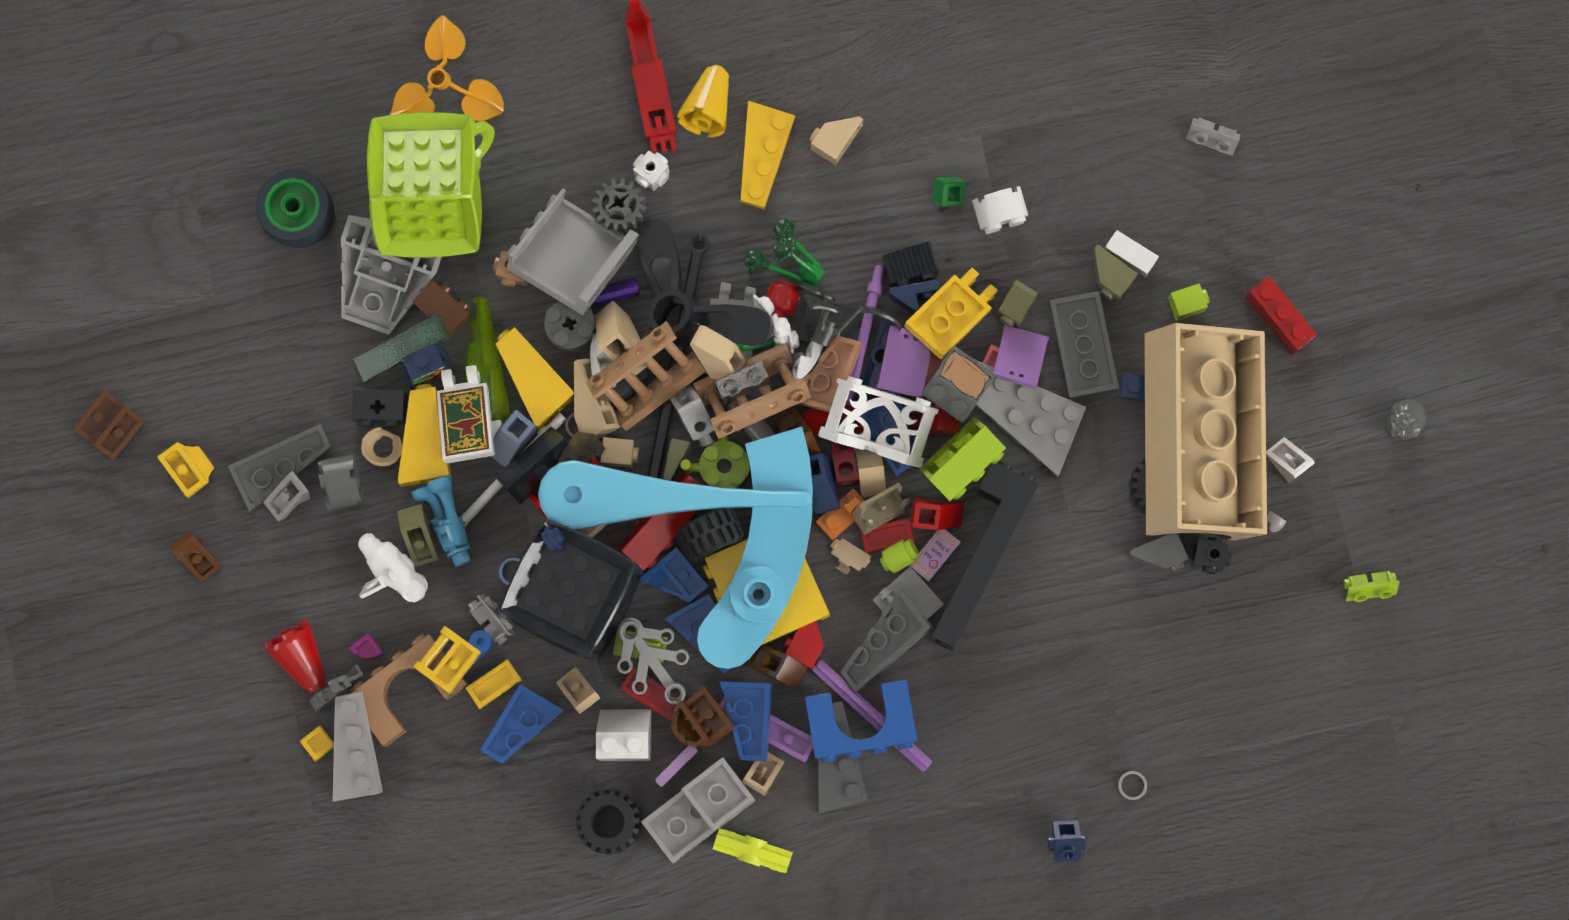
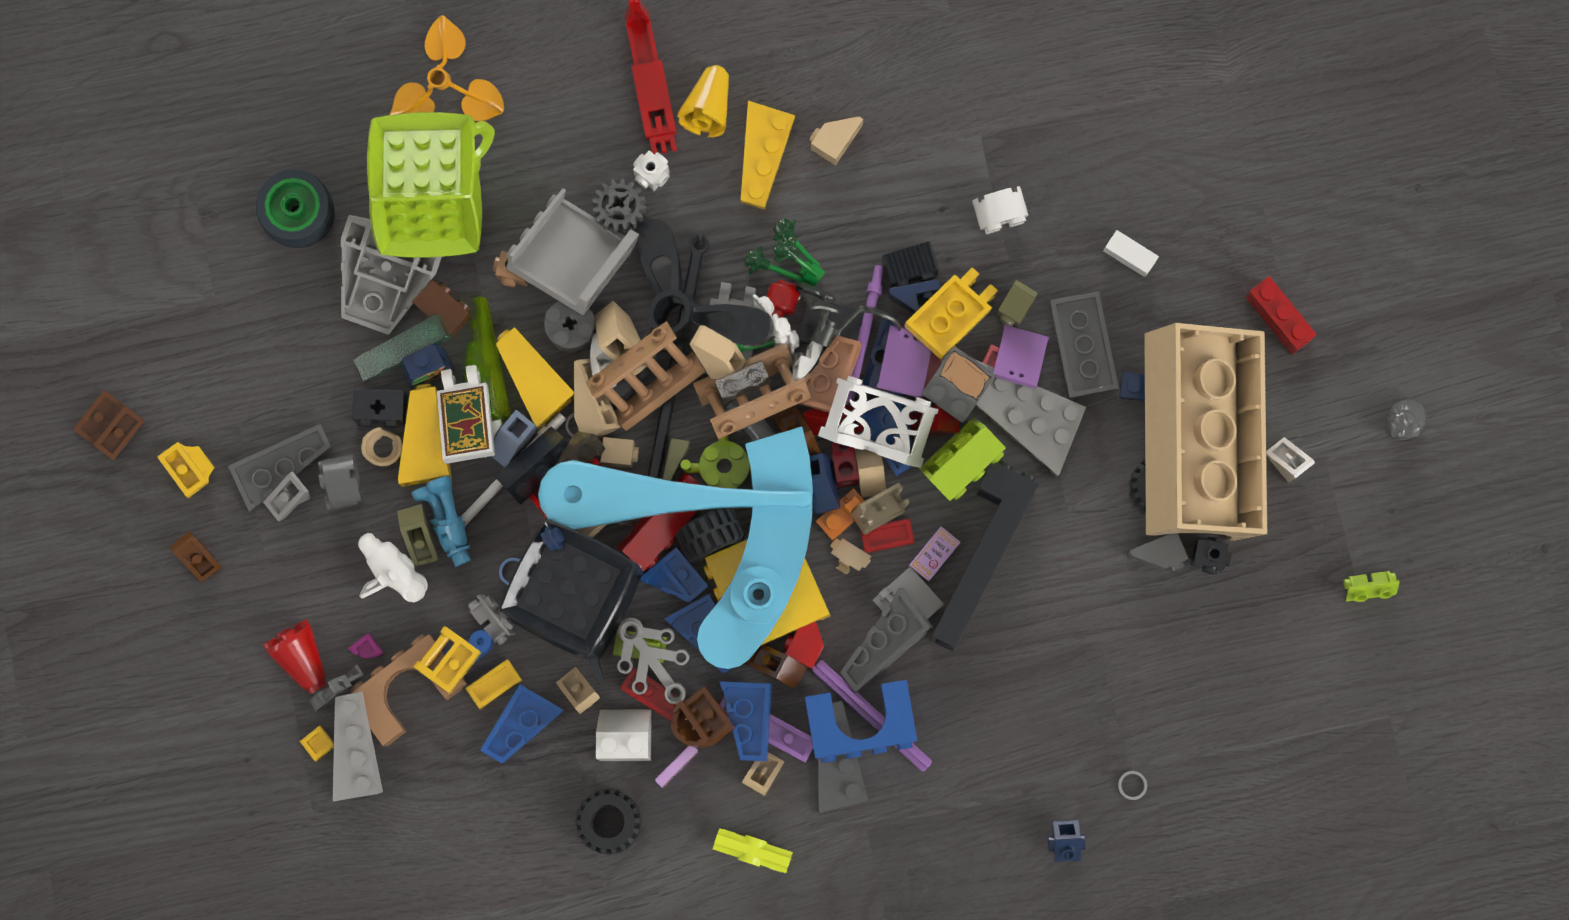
(617, 291): dark purple slope -> none
(693, 415): light grey torso -> none
(698, 810): light grey piece -> none
(899, 556): lime brick -> none
(936, 513): red slope -> none
(948, 191): green slope -> none
(1111, 274): olive slope -> none
(1188, 301): lime brick -> none
(1223, 140): light grey hinge -> none
(1274, 522): light grey hinge -> none

